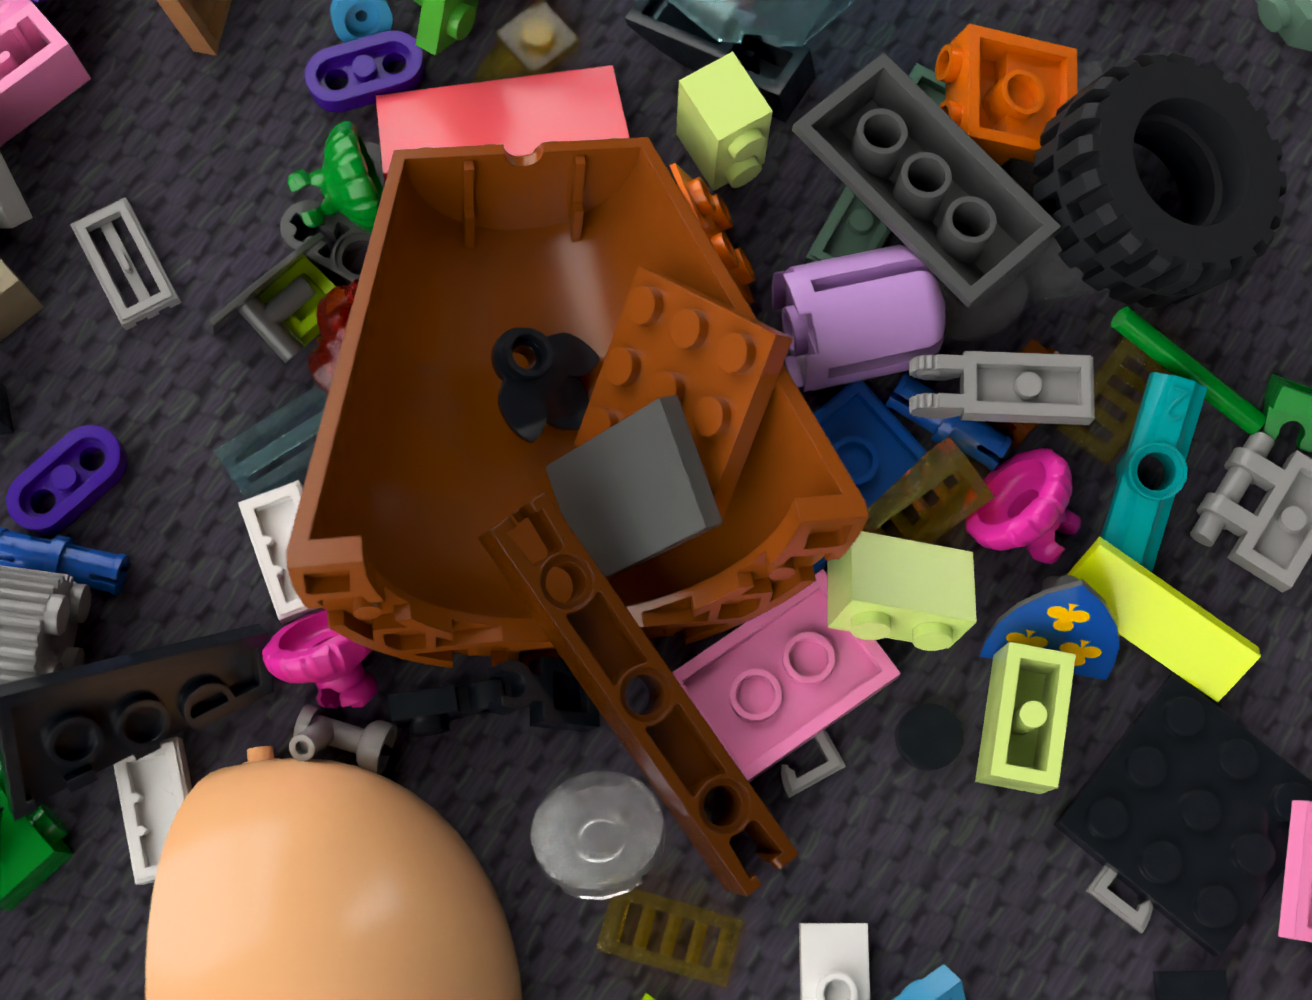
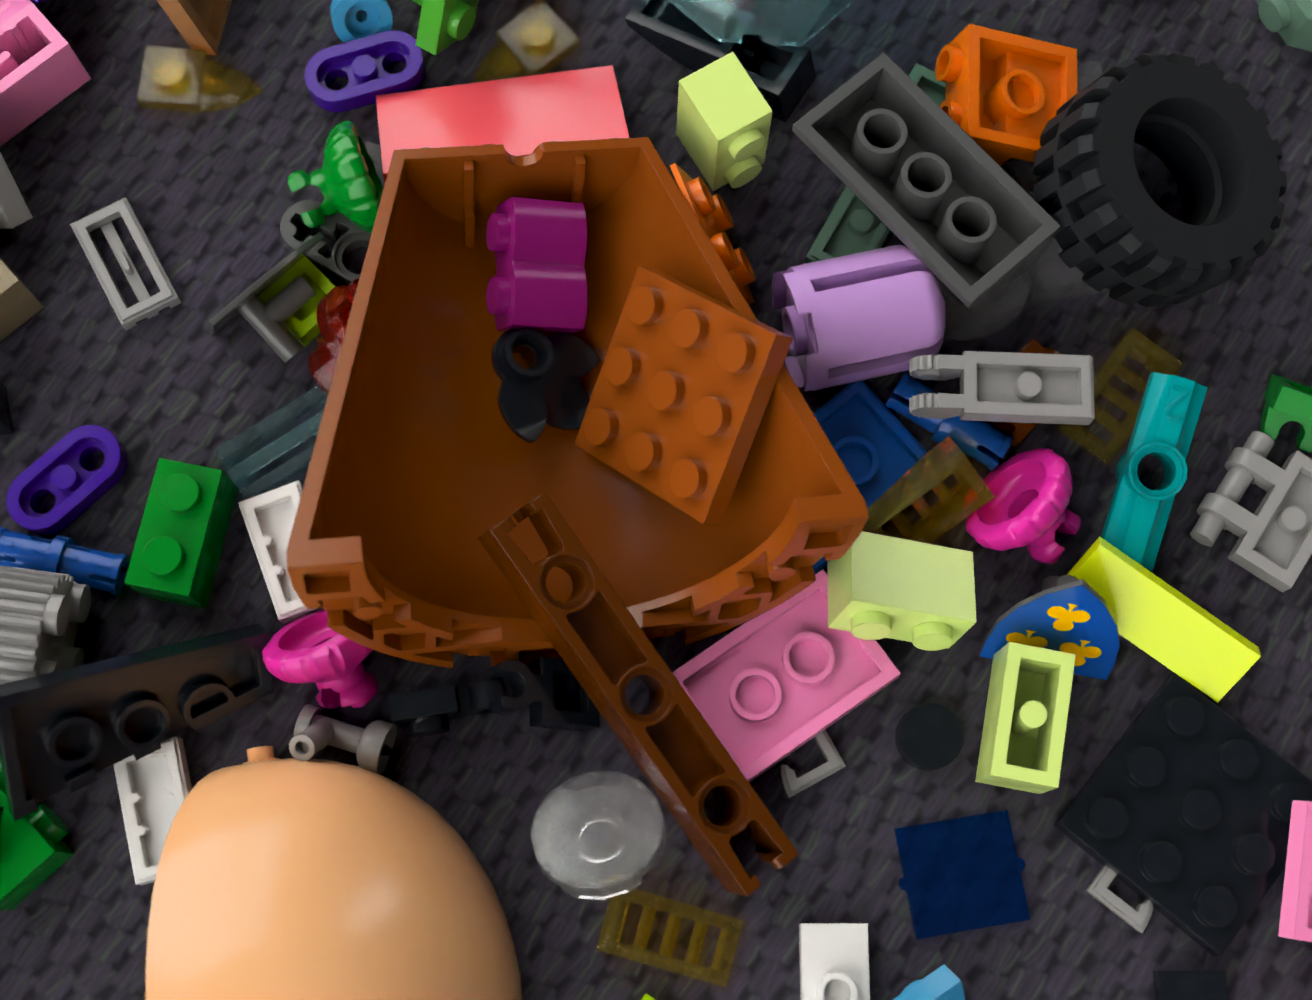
(182, 533): none -> green brick
(191, 82): none -> clear yellow plate
(538, 265): none -> magenta brick
(635, 488): dark grey tile -> none
(961, 874): none -> clear blue piece
(1181, 364): green bar -> none

